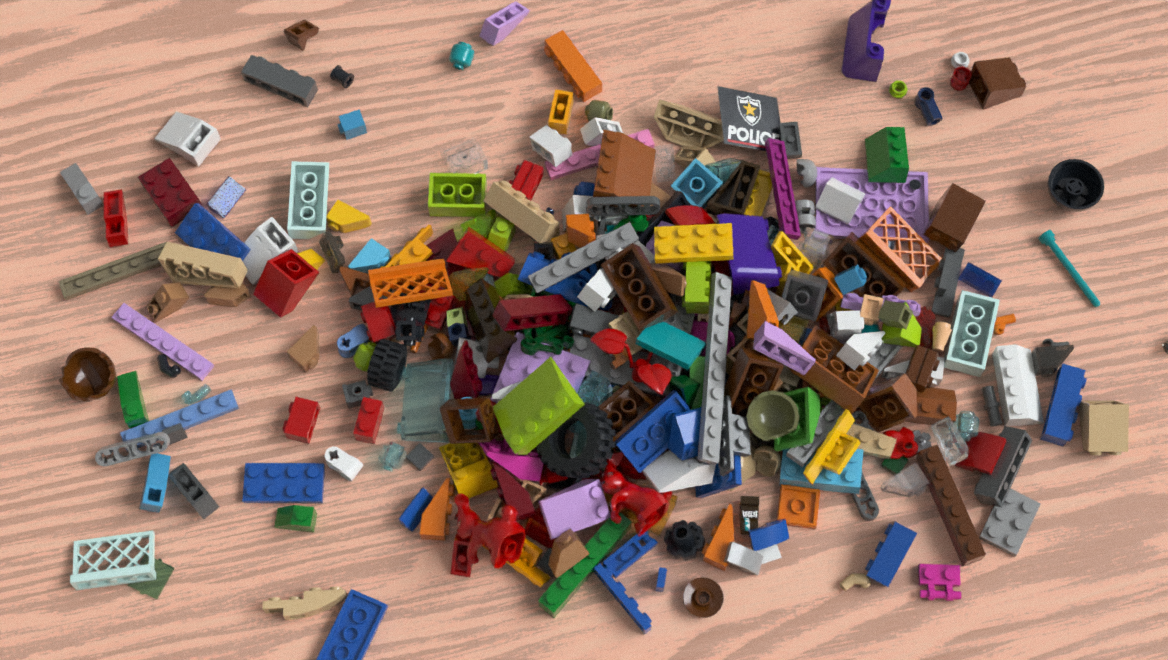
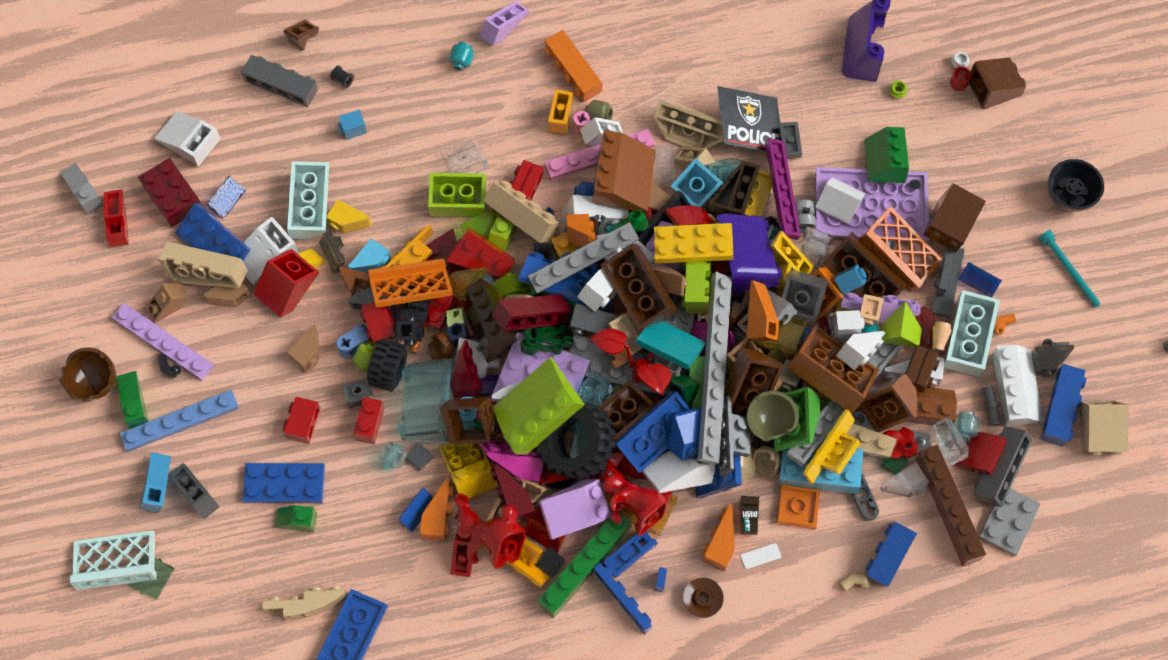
(111, 272): dark tan plate -> none
(133, 451): light grey beam -> none
(175, 433): dark grey tile -> none
(197, 396): clear light blue arm -> none
(345, 465): white piece -> none
(551, 145): white brick -> none
(566, 552): medium nougat slope -> none
(579, 117): none -> bright pink bush
(623, 208): dark grey beam -> none
(684, 540): black plant -> none
(743, 558): light grey slope -> none
(768, 535): blue slope -> none
(782, 348): lavender slope -> none
(808, 170): light grey hair -> none
(895, 314): olive brick -> none
(928, 107): dark blue piece -> none
(939, 575): dark pink plate -> none

